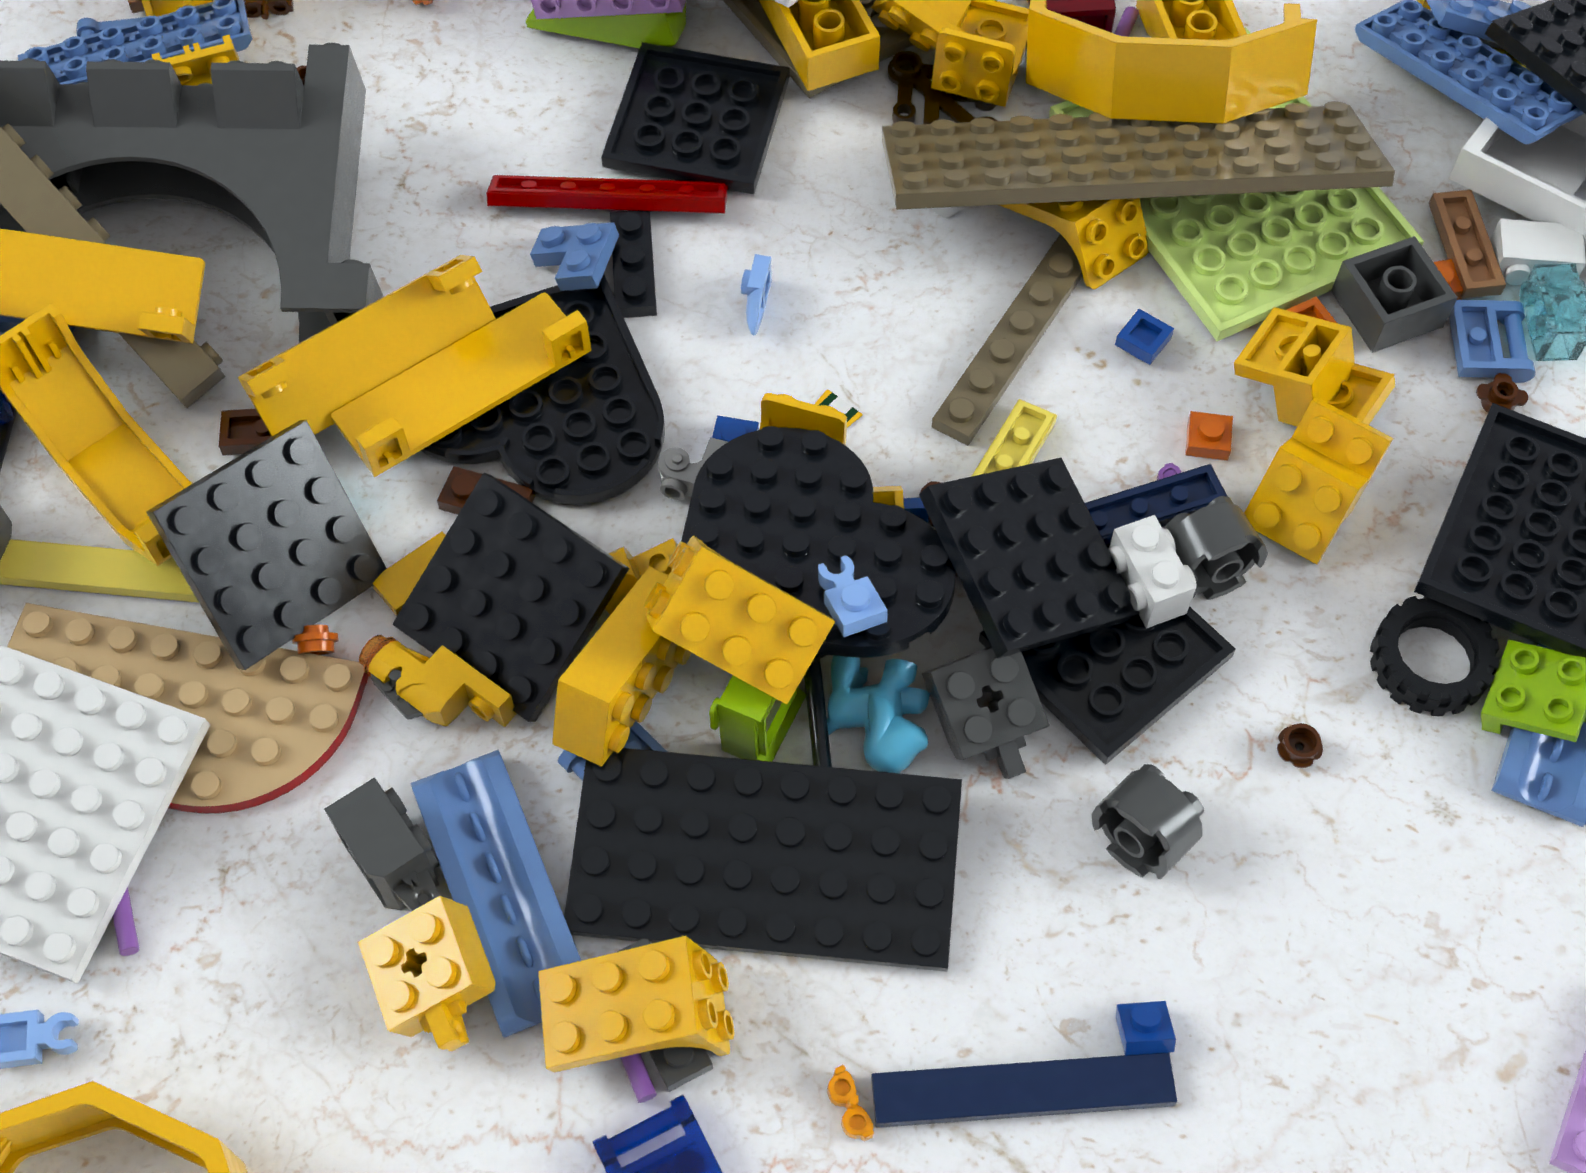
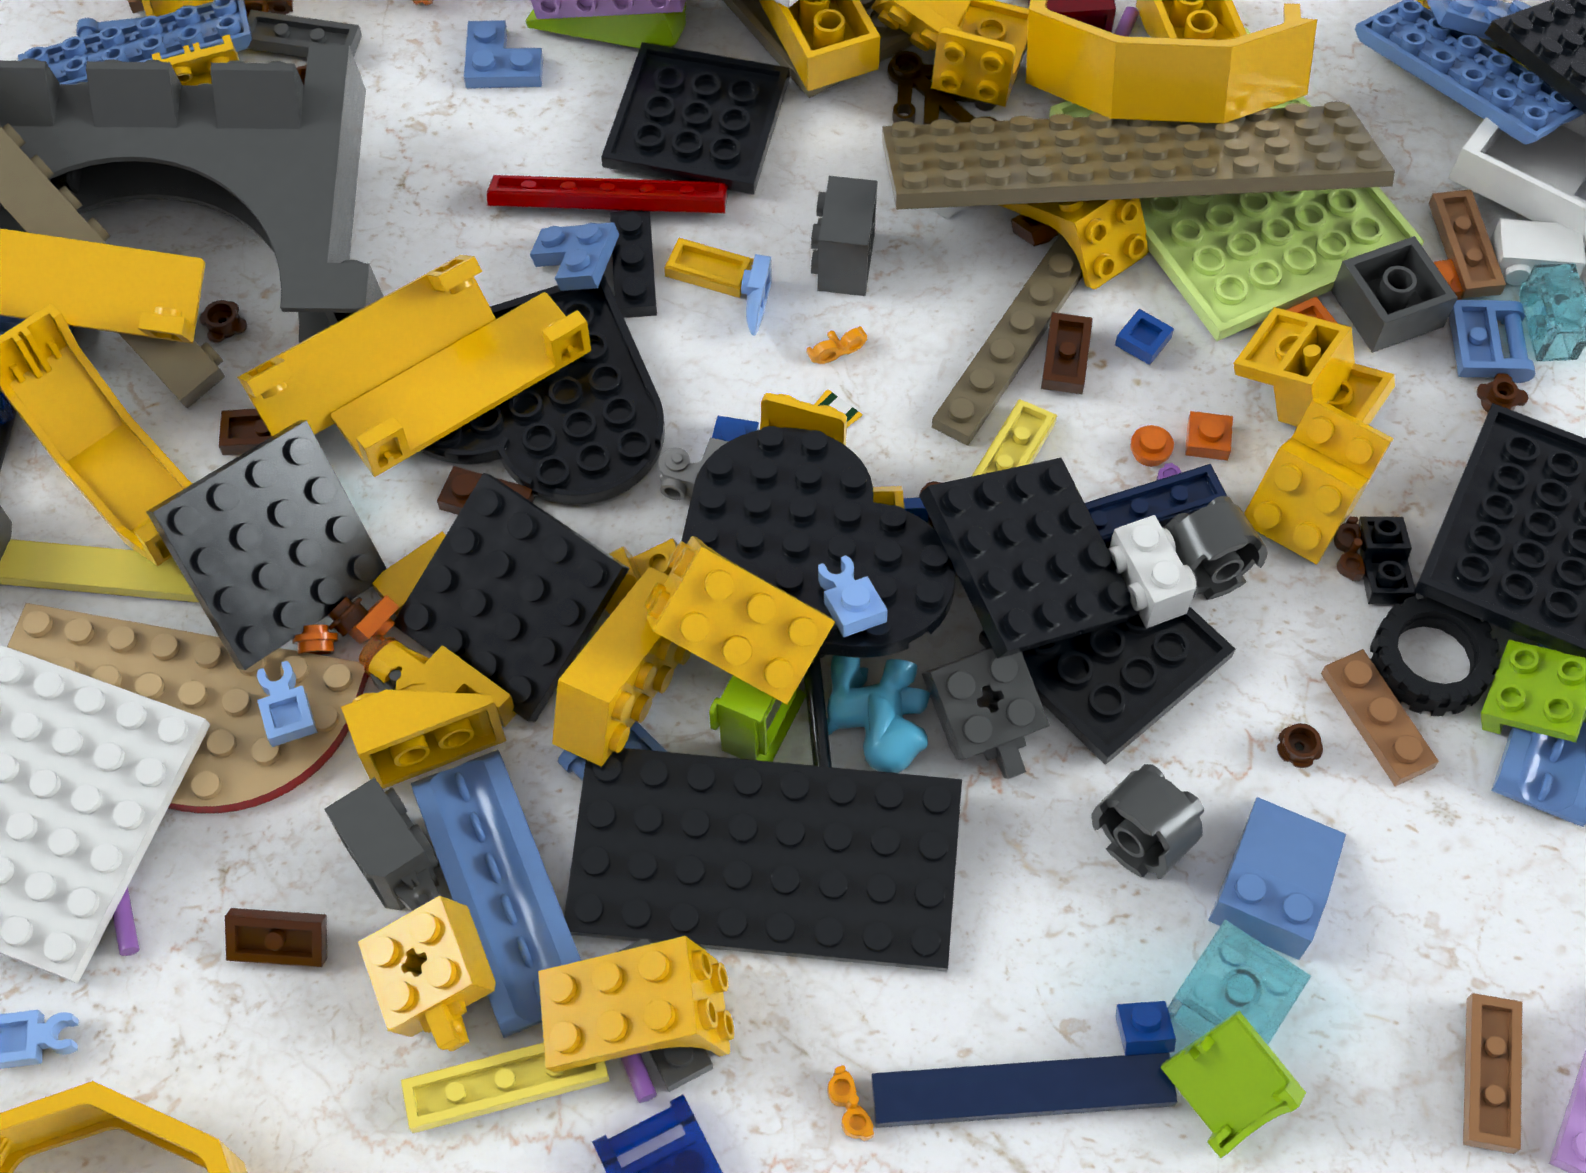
(219, 312): none -> reddish brown plate
(276, 937): none -> reddish brown plate
(286, 709): none -> light blue plate
(294, 34): none -> dark grey plate
(347, 615): none -> reddish brown plate
(376, 621): none -> orange plate
(419, 731): none -> yellow slope
(490, 1086): none -> light yellow plate
(495, 66): none -> medium blue plate
(707, 267): none -> yellow tile
(834, 348): none -> light orange piece
(844, 235): none -> dark grey brick
(1032, 230): none -> reddish brown plate
(1067, 353): none -> reddish brown plate
(1151, 445): none -> orange plate
(1233, 1082): none -> lime piece
(1237, 976): none -> clear light blue brick
(1279, 878): none -> medium blue slope
(1348, 541): none -> reddish brown piece
(1379, 717): none -> medium nougat plate
(1385, 559): none -> black slope
(1493, 1073): none -> medium nougat plate

